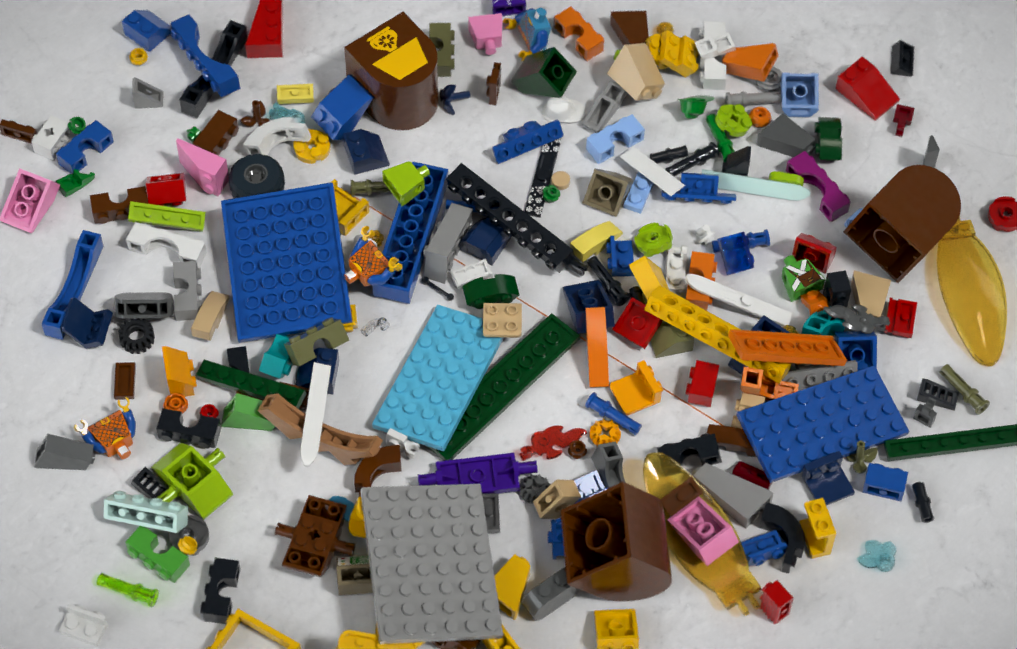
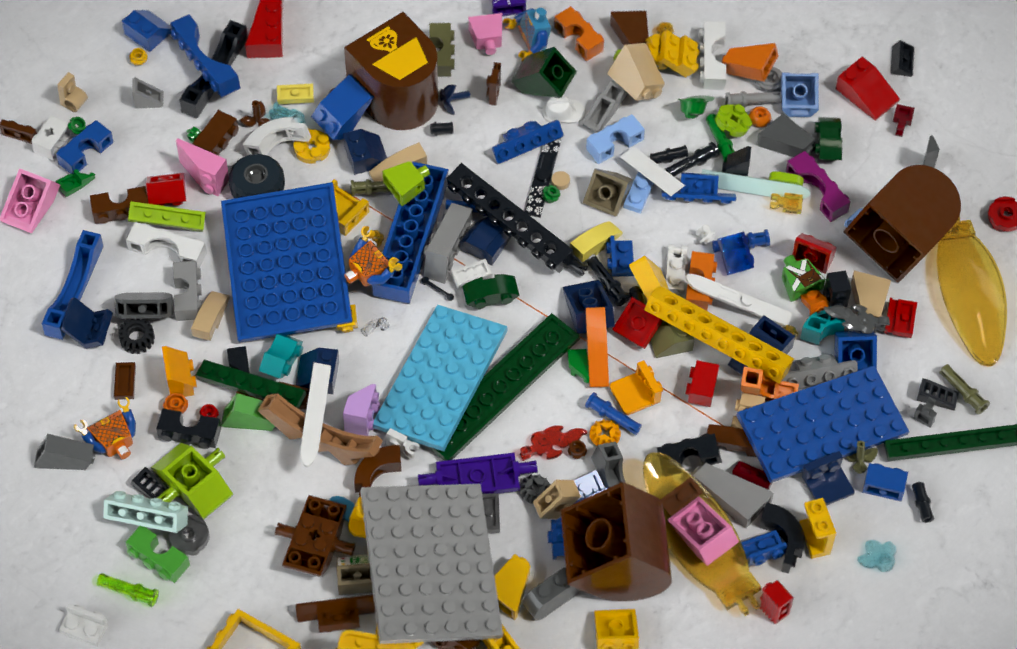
(69, 94): none -> tan plate
(188, 545): yellow plate -> none
(222, 574): black arch -> none
(301, 346): olive arch -> none
(336, 613): none -> reddish brown bracket
(360, 410): none -> lavender slope
(412, 154): none -> tan slope
(441, 128): none -> black pin
(502, 320): tan bracket -> none
(578, 363): none -> green slope
(662, 240): lime plate -> none
(714, 47): white slope -> none
(787, 347): orange plate -> none
(790, 202): none -> clear yellow plate

